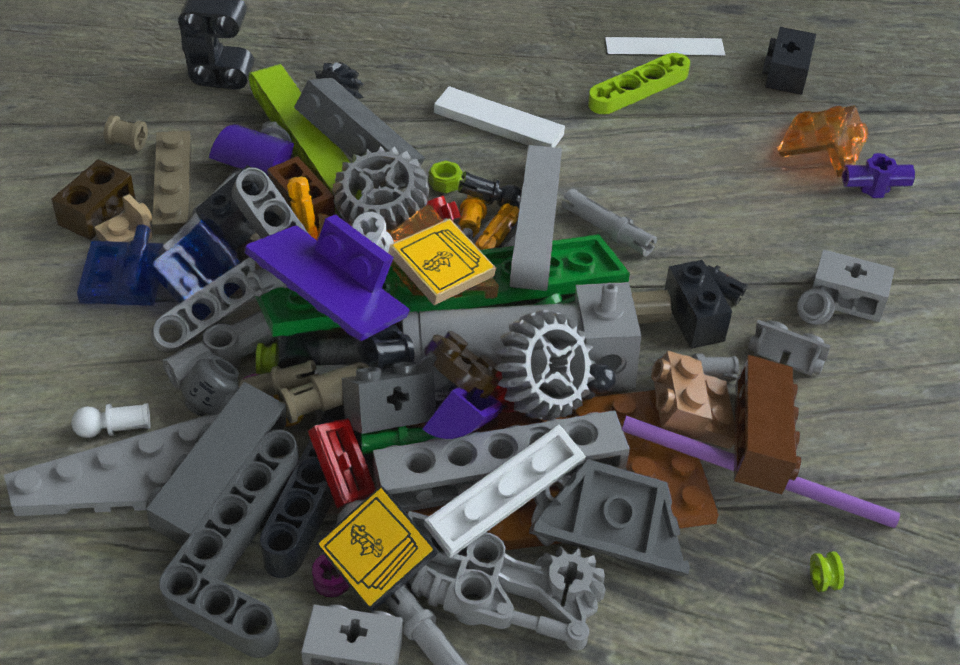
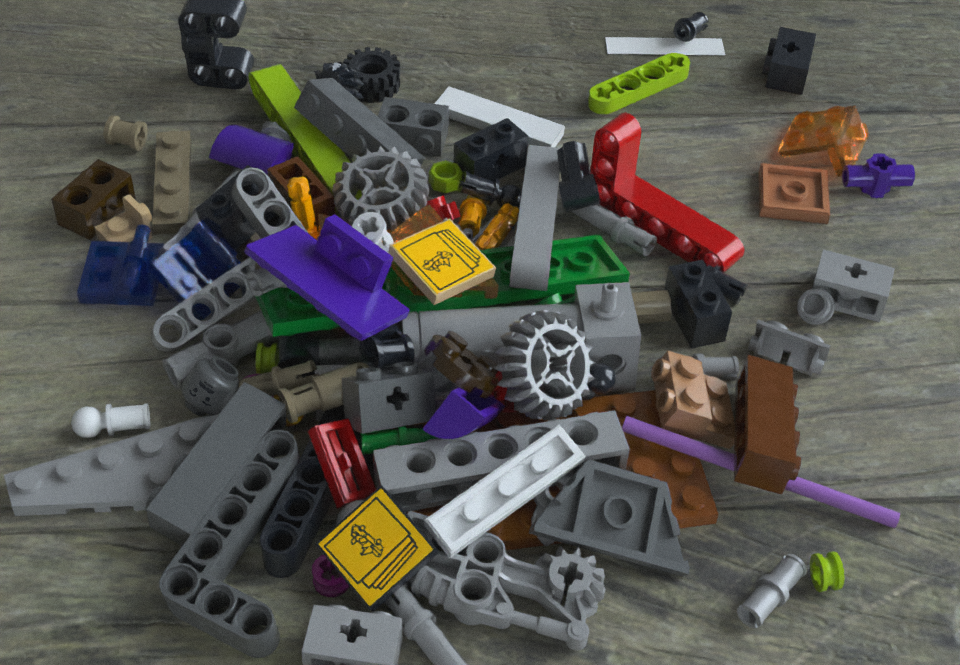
(377, 71): none -> black tyre
(417, 123): none -> dark grey brick
(492, 151): none -> black brick
(578, 183): none -> black piece
(652, 210): none -> red beam
(687, 28): none -> black pin
(771, 591): none -> light grey pin
(793, 193): none -> nougat tile

